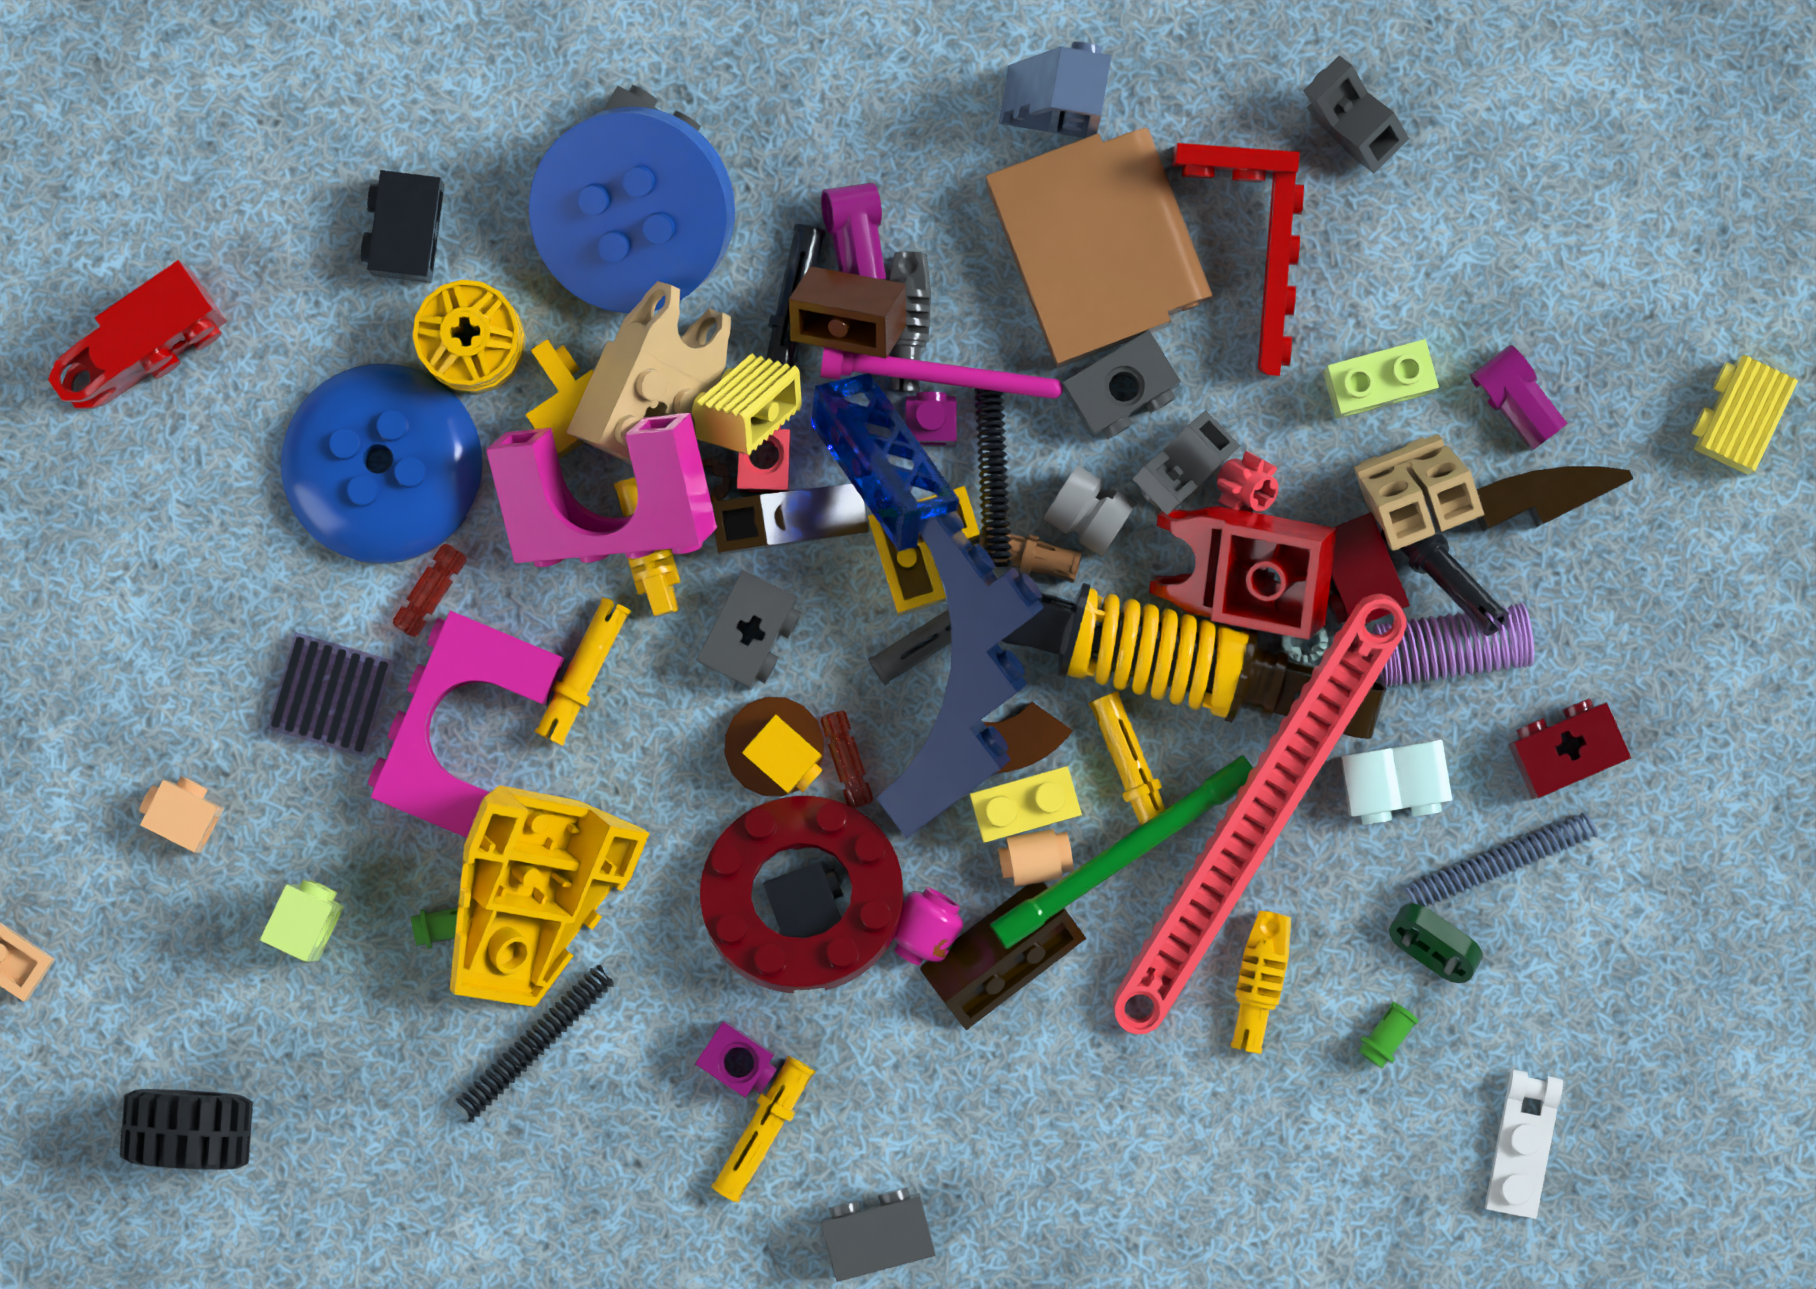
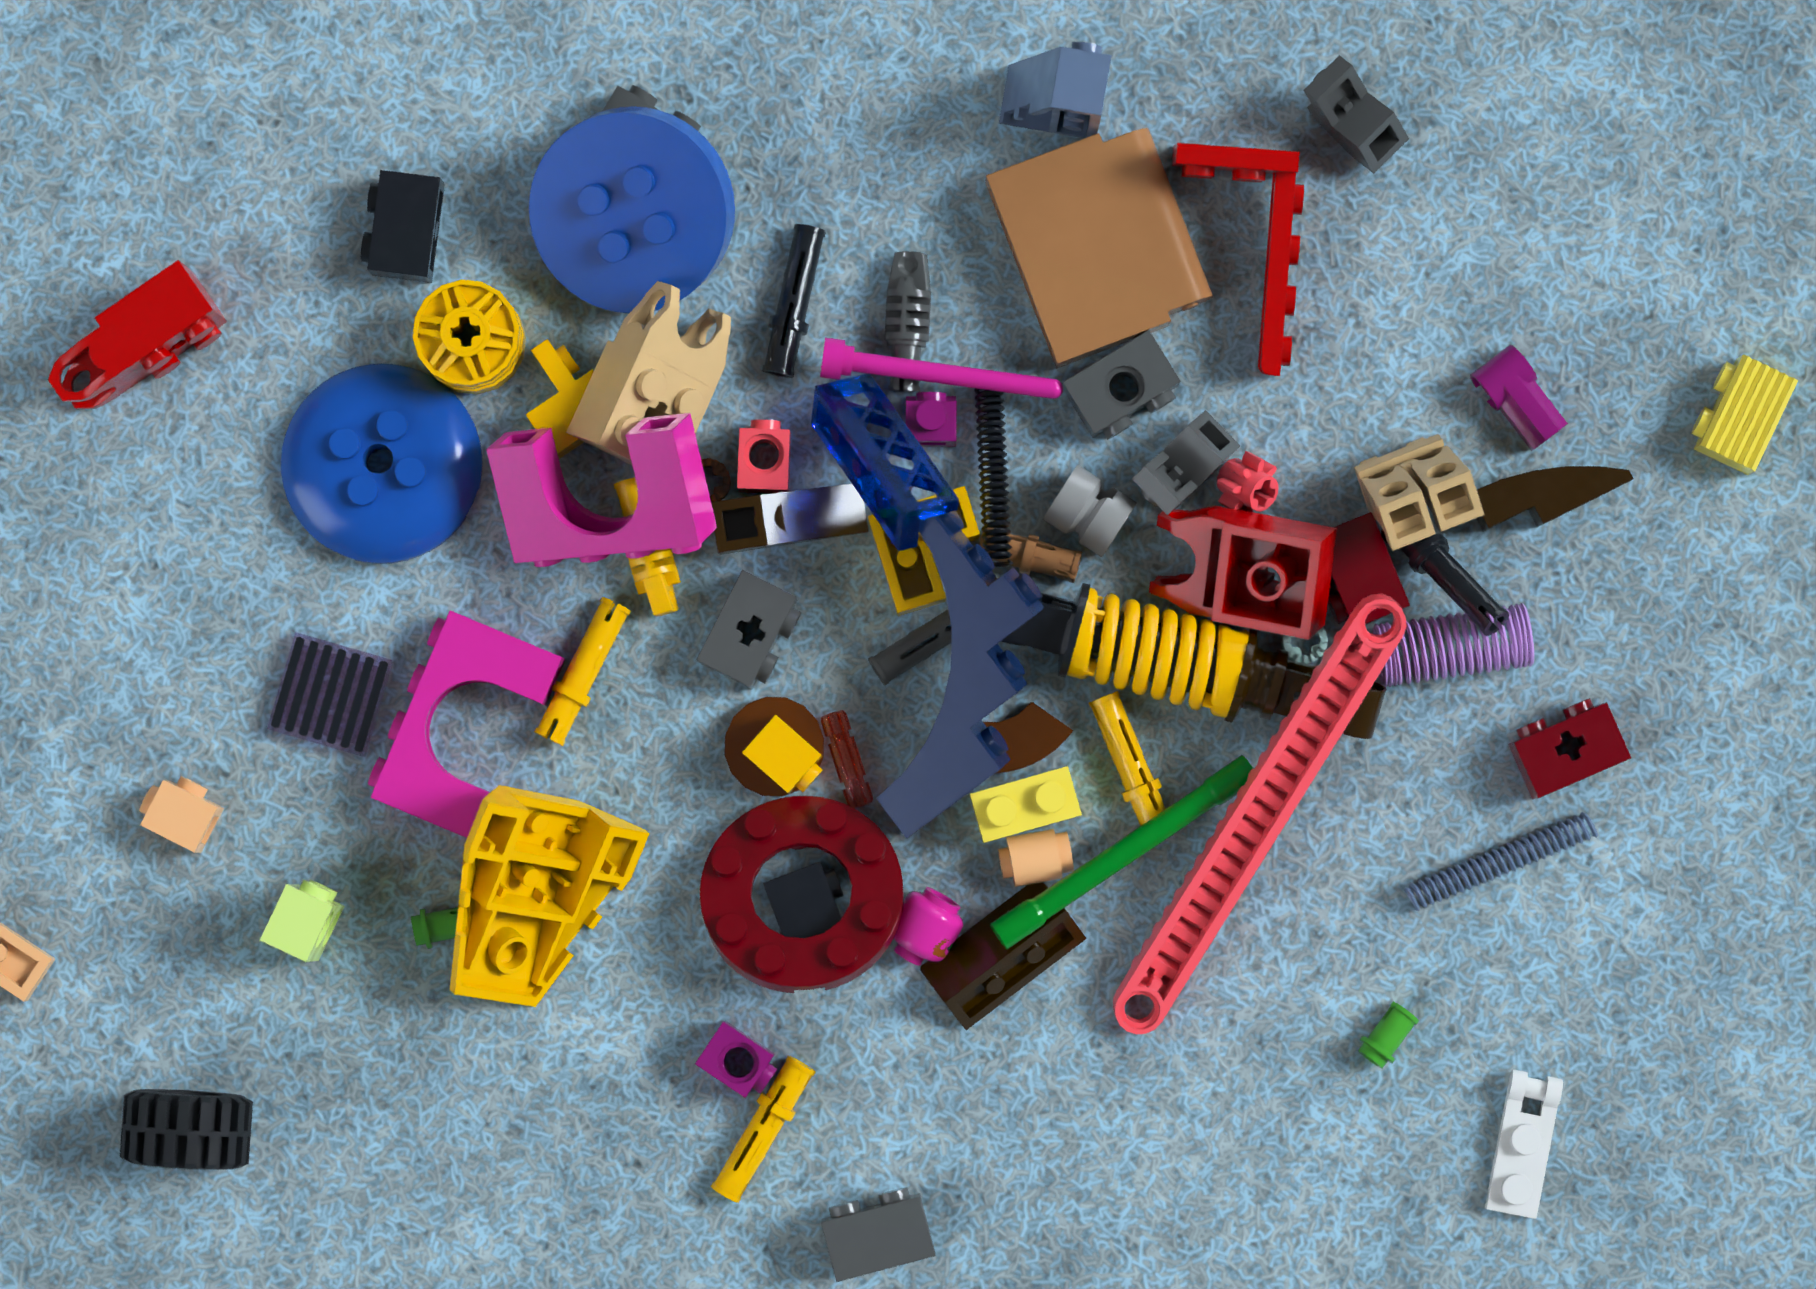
(429, 590): clear red axle -> none
(540, 1044): black piece -> none
(747, 404): light yellow brick -> none
(847, 312): reddish brown brick -> none
(853, 219): magenta piece -> none
(1261, 978): yellow hinge -> none
(1380, 379): yellowish green brick -> none
(1396, 780): light aqua brick -> none
(1435, 943): dark green beam -> none

